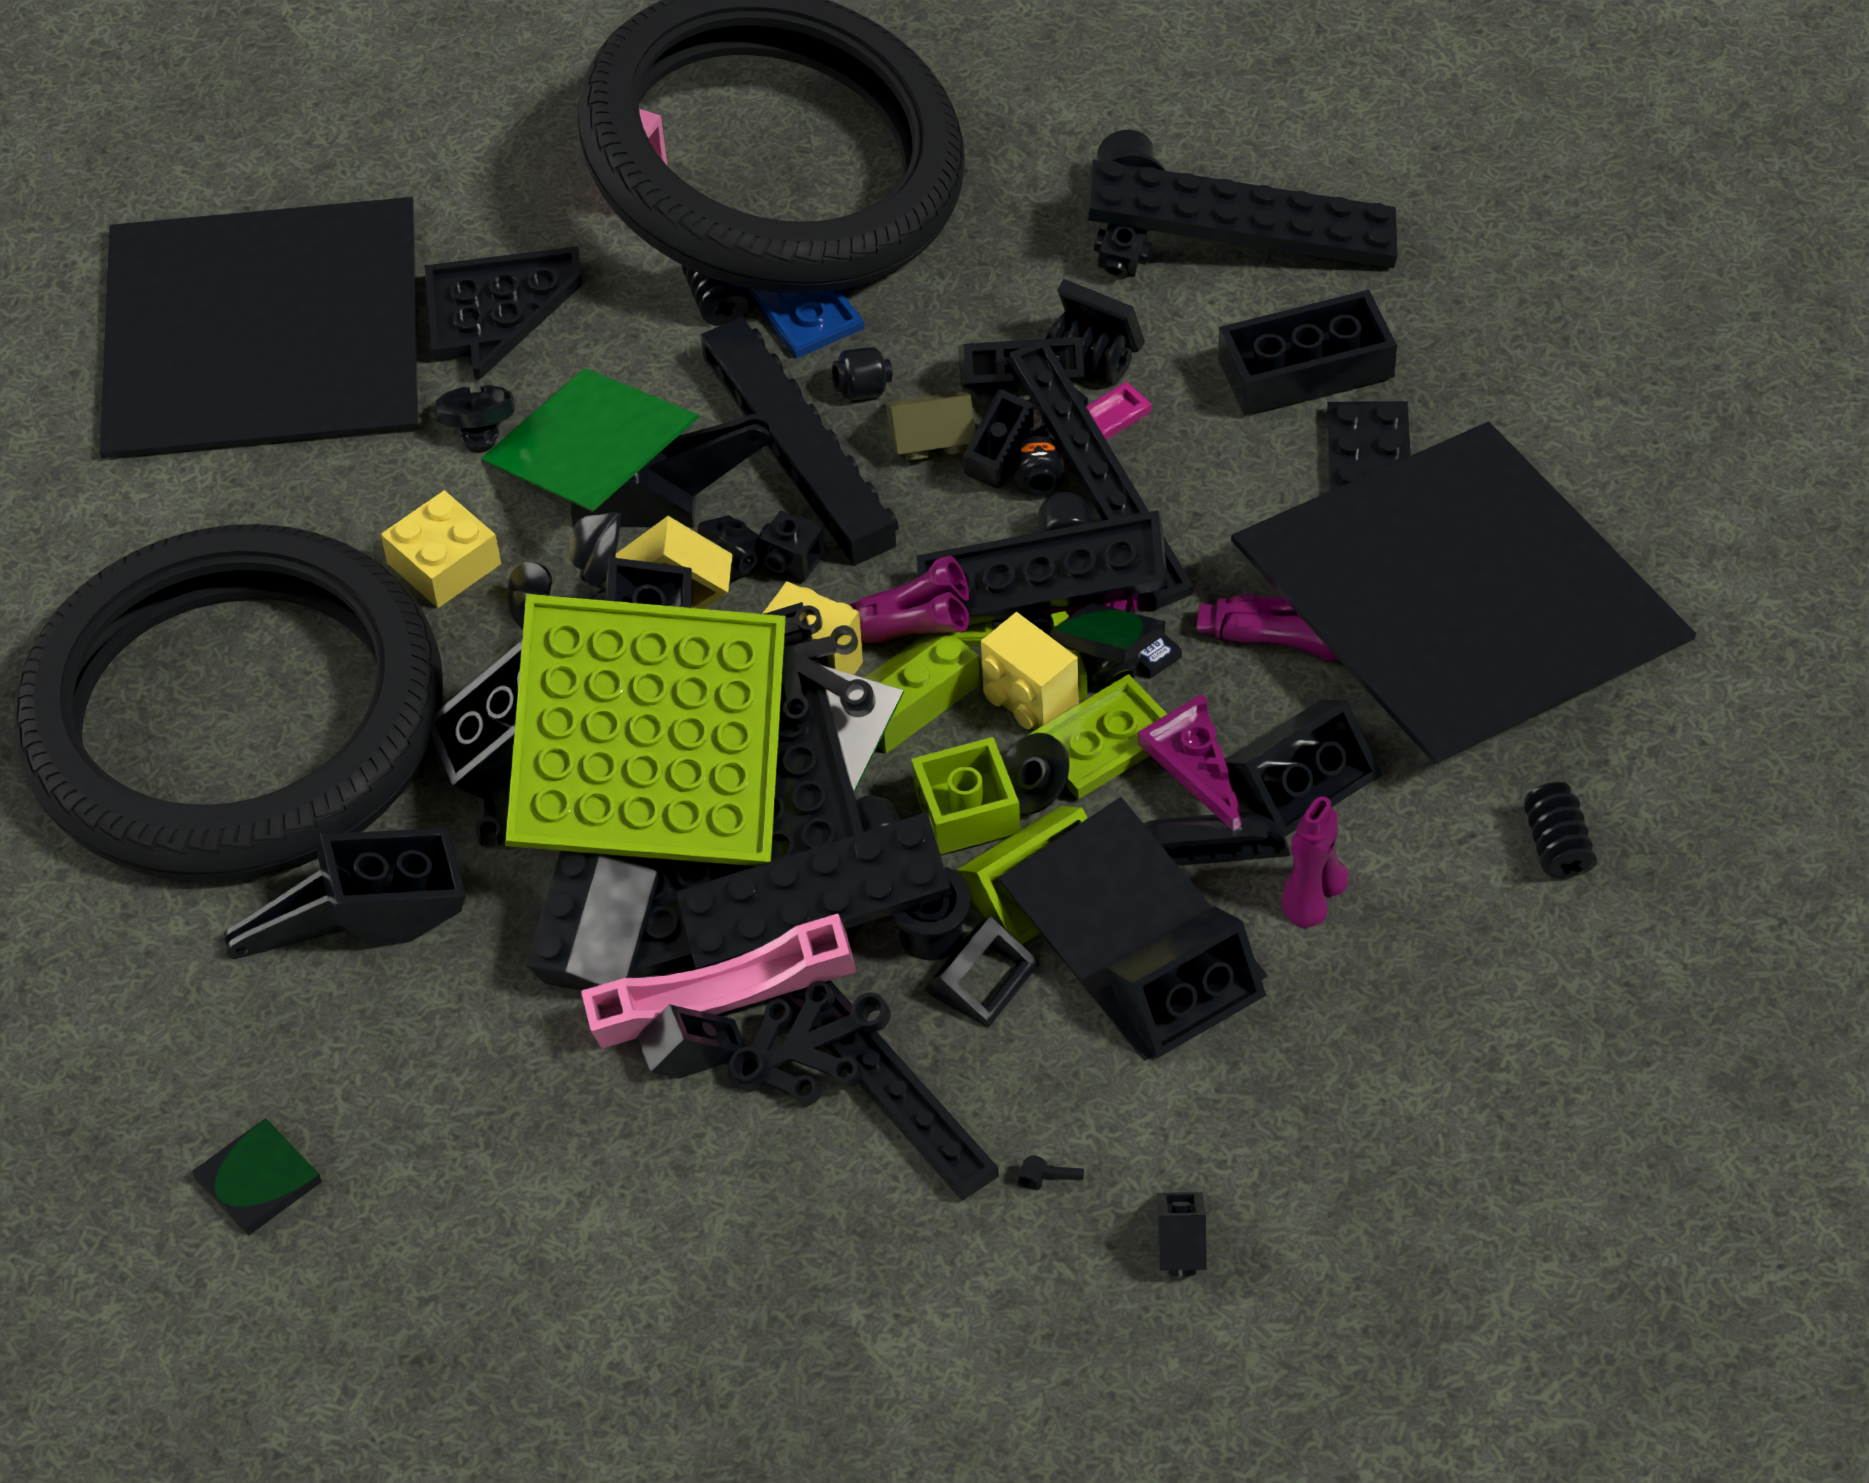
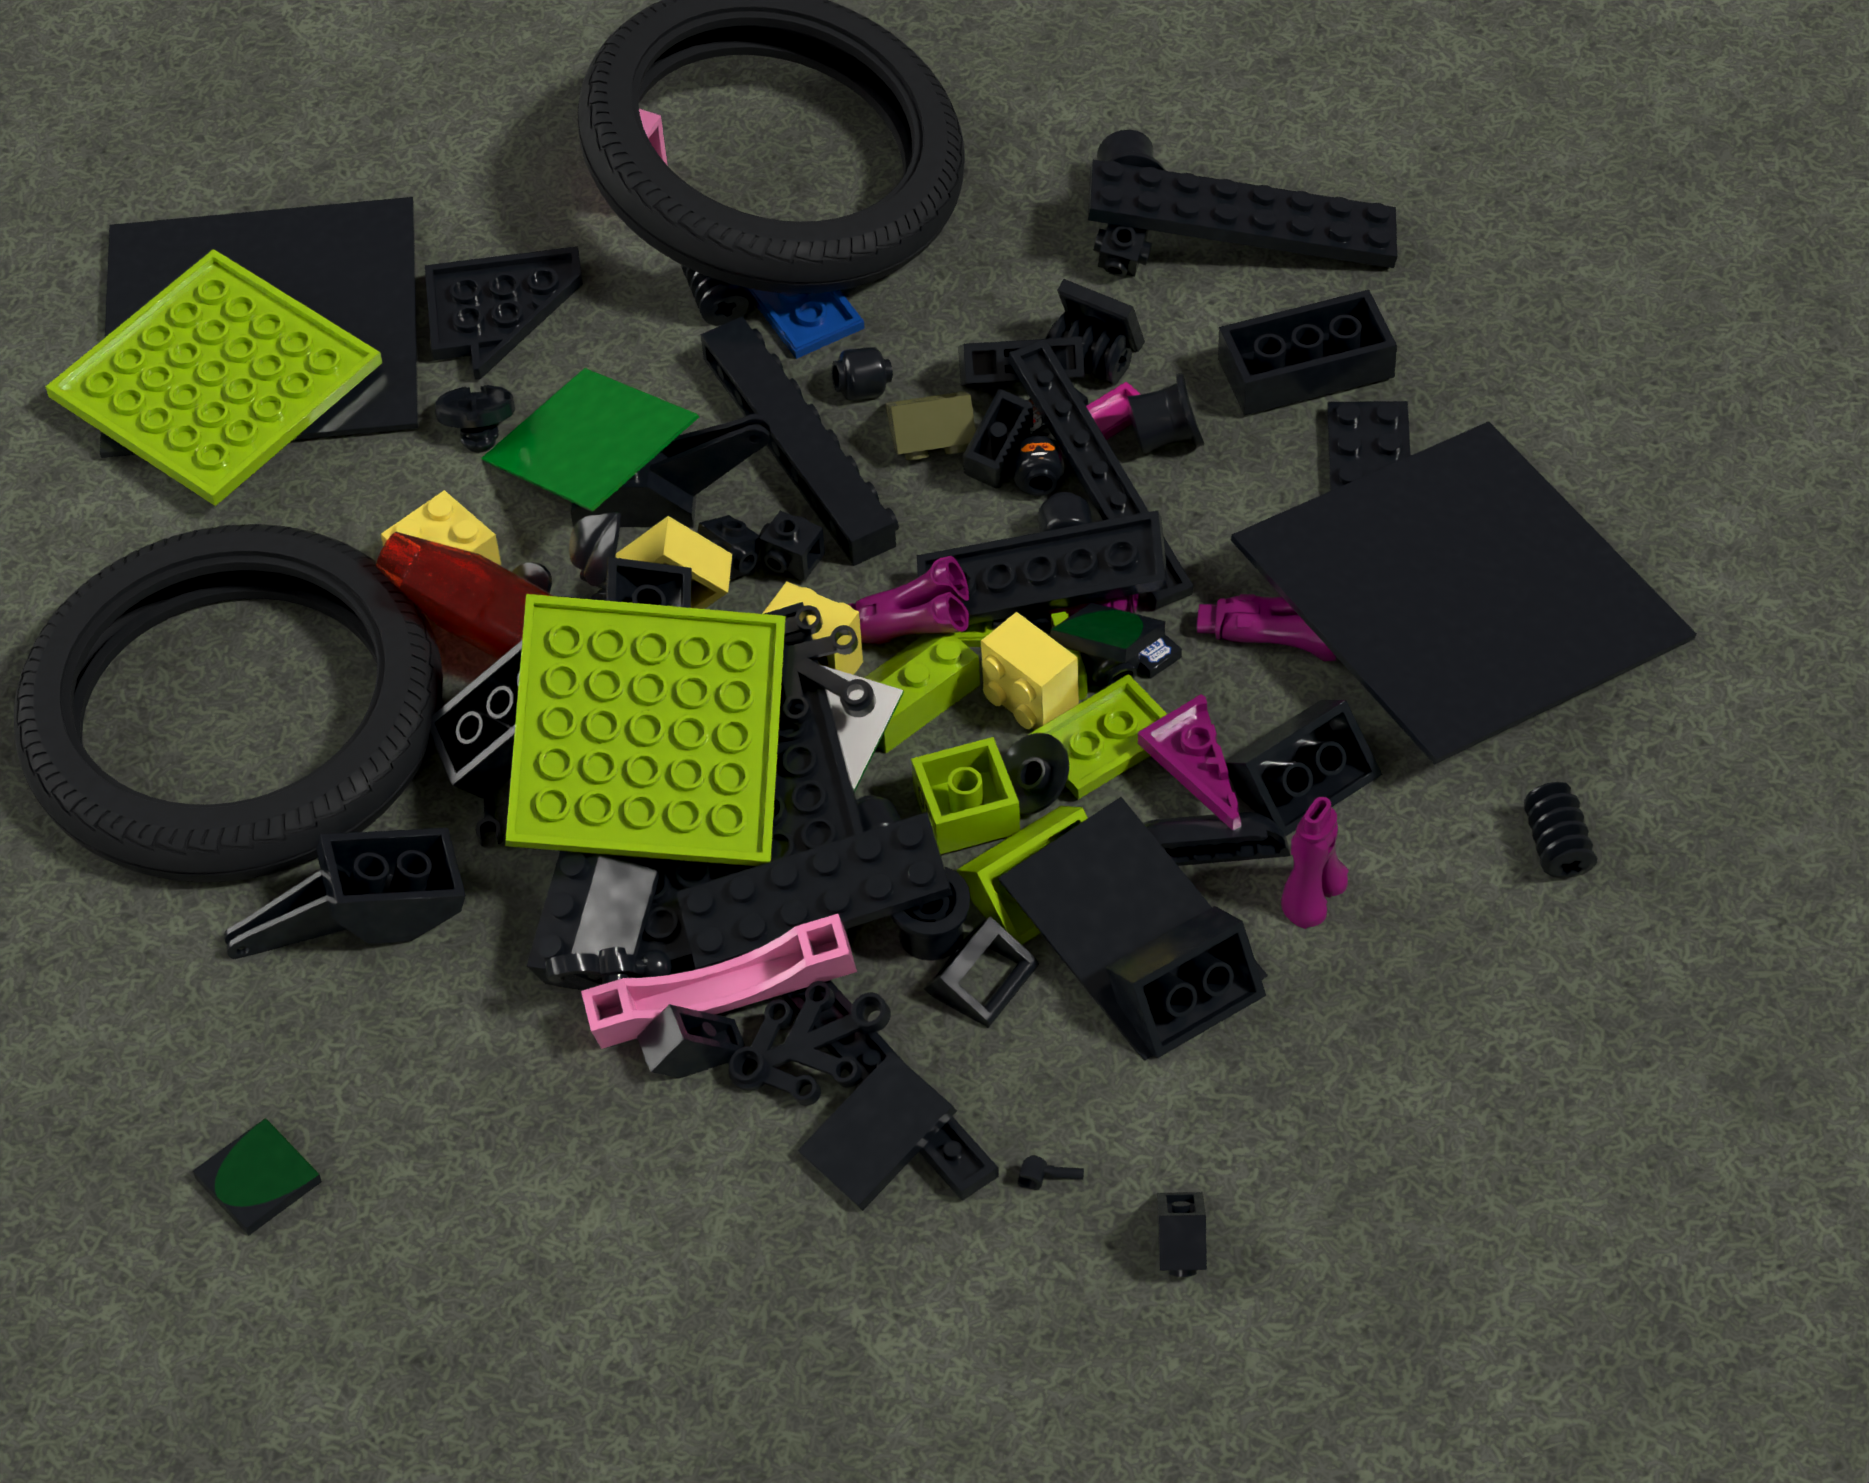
(214, 376): none -> lime plate
(460, 591): none -> clear red piece
(609, 965): none -> black piece
(877, 1130): none -> black tile
(1164, 417): none -> black piece

